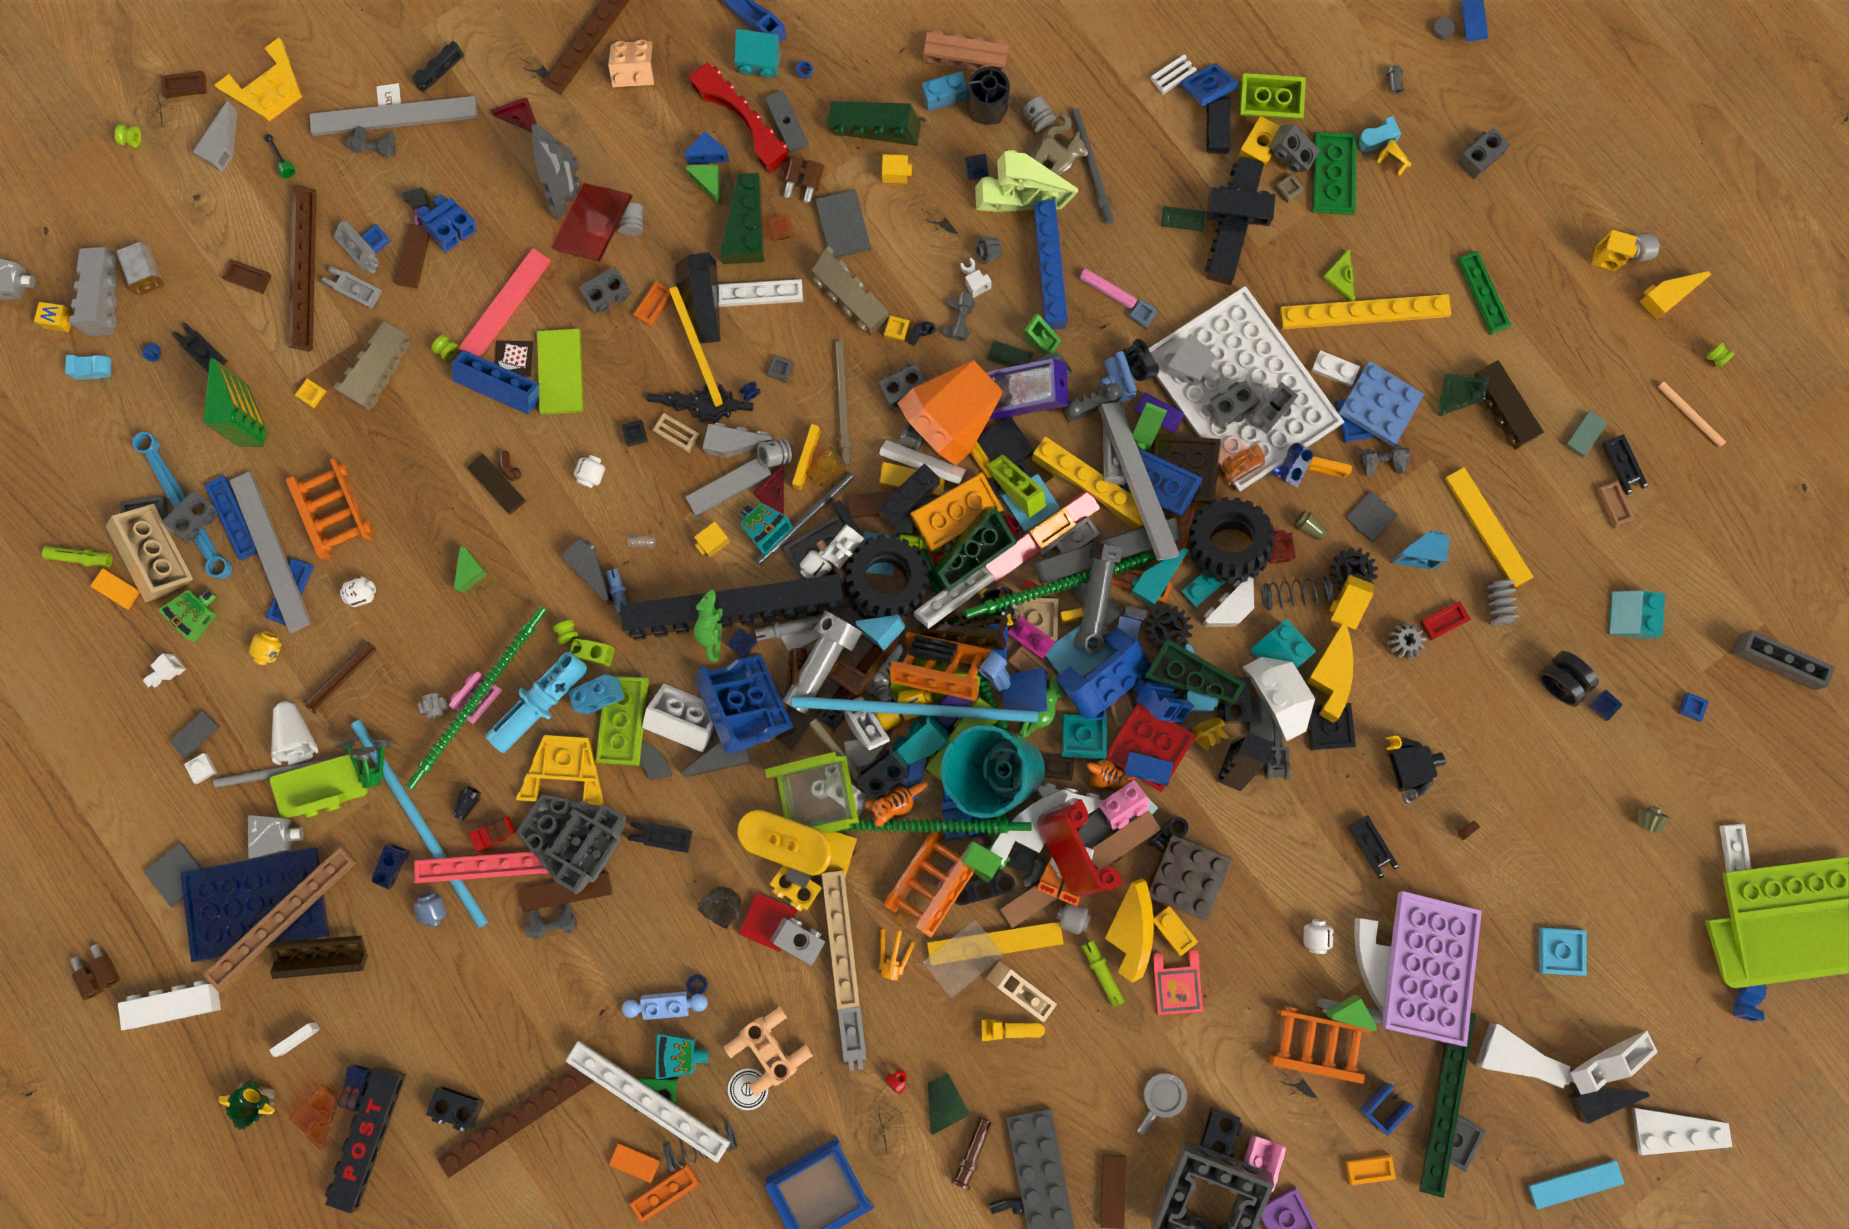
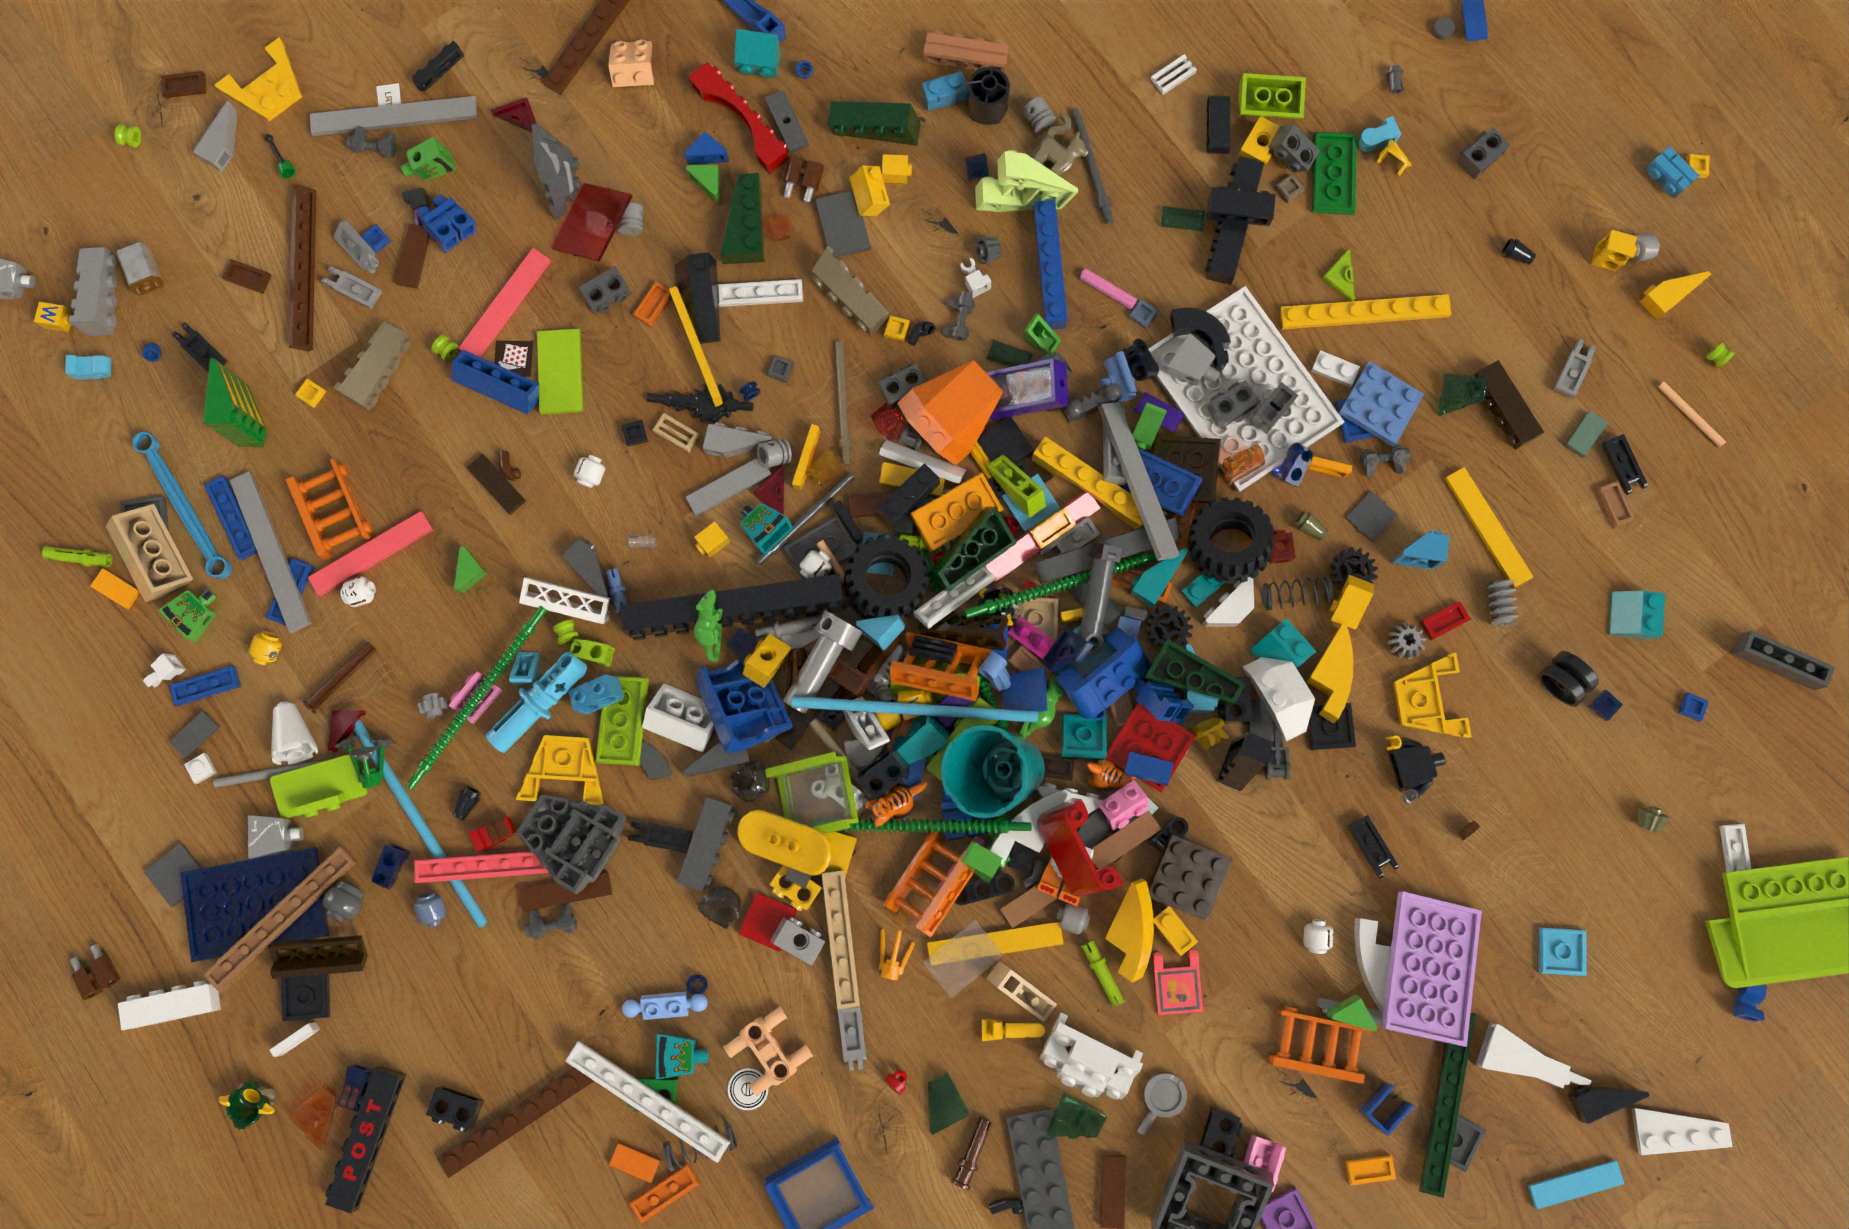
(185, 514): dark grey brick -> none
(205, 686): none -> blue tile
(305, 997): none -> black plate
(342, 725): none -> dark red tile
(343, 902): none -> dark grey piece
(370, 553): none -> coral tile
(429, 160): none -> bright green torso
(525, 669): none -> medium azure slope
(563, 605): none -> white fence
(705, 845): none -> dark grey brick
(750, 782): none -> clear smoke hair
(762, 670): none -> yellow brick
(842, 546): white hips -> none
(869, 191): none -> yellow brick
(888, 421): none -> clear red brick
(1066, 650): none -> dark blue tile
(1075, 1119): none -> clear green slope
(1089, 1063): none -> white piece
(1206, 326): none -> black arch
(1209, 84): blue tile -> none
(1421, 702): none -> yellow wing
(1484, 292): green tile -> none
(1518, 251): none -> black cone
(1574, 370): none -> light grey hinge
(1614, 1063): white slope -> none
(1671, 172): none -> dark azure brick
(1699, 163): none -> yellow tile

